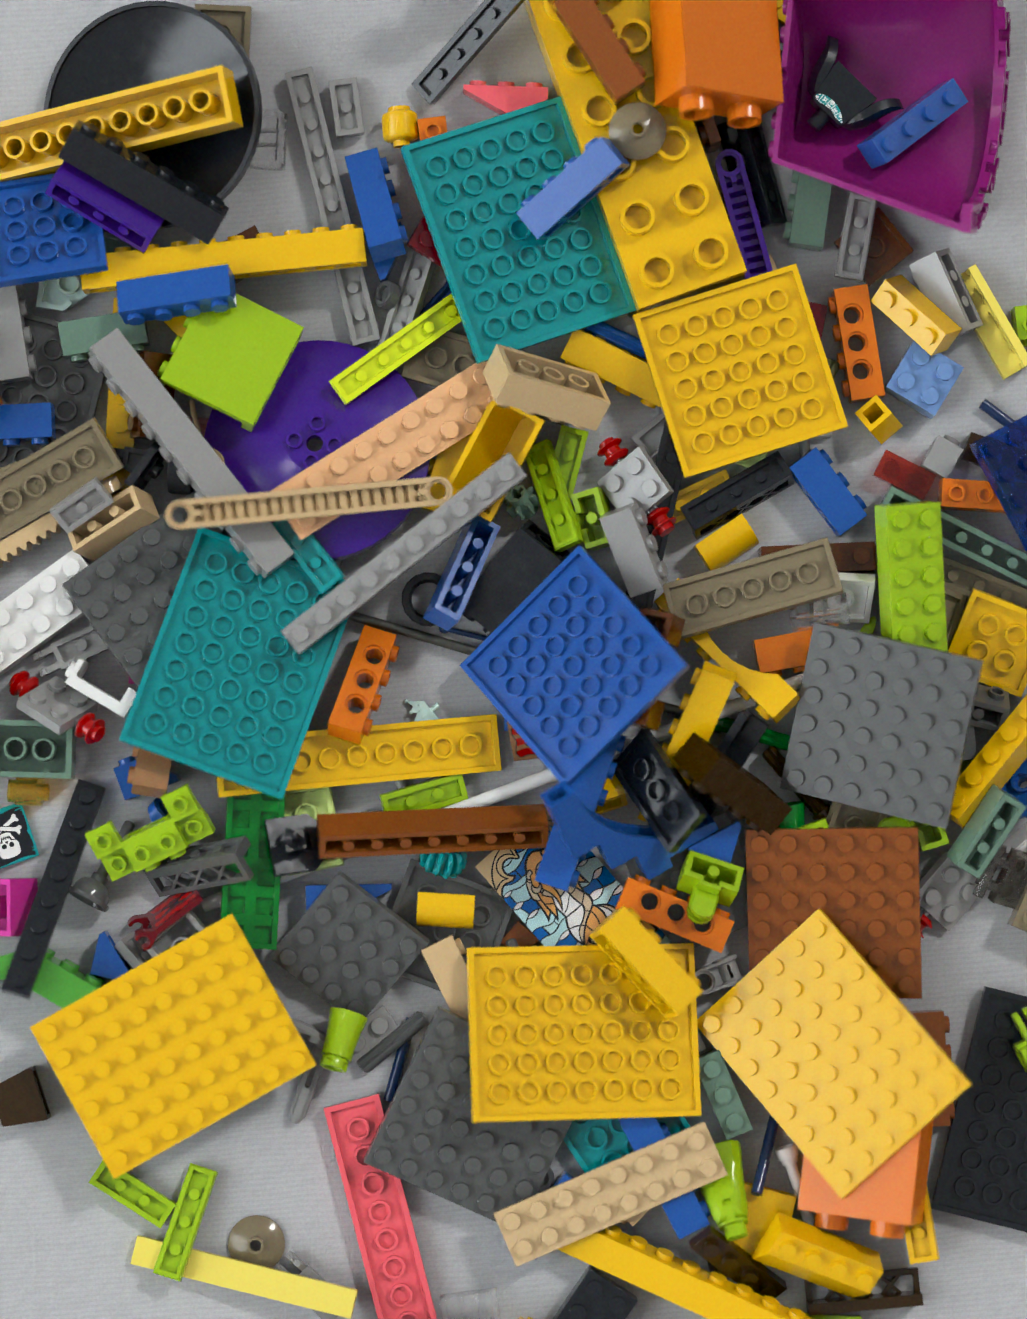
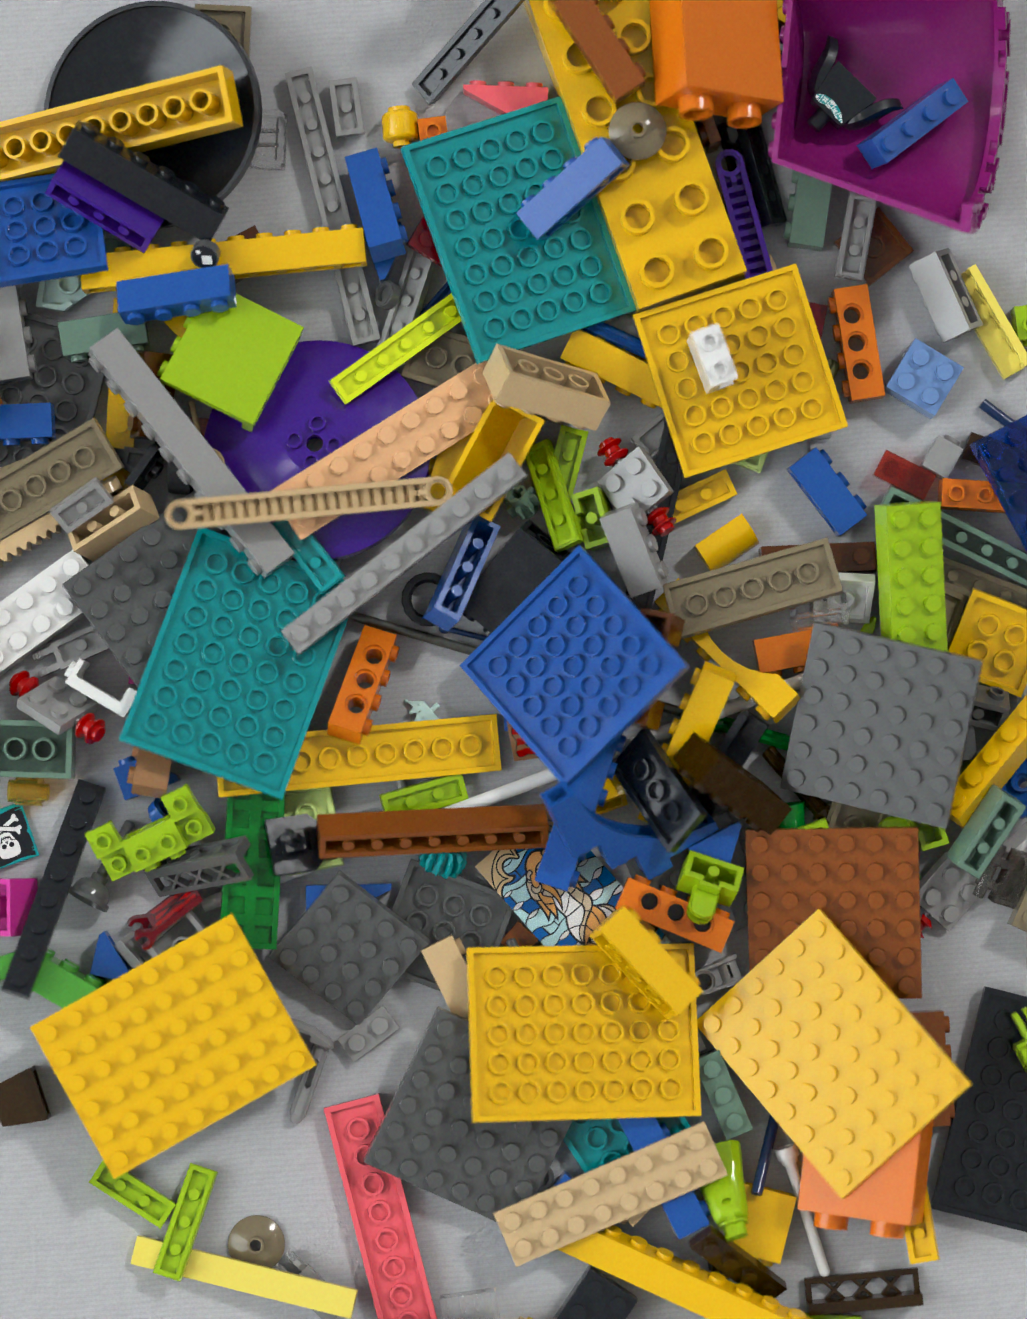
(205, 253): none -> tile
(341, 1038): lime plant -> none
(393, 1041): dark grey axle -> none
(397, 1069): dark blue piece -> none
(445, 910): yellow brick -> none
(712, 358): none -> white panel
(737, 495): black fence -> none
(819, 1257): yellow slope -> none
(878, 419): yellow brick -> none
(916, 315): yellow brick -> none

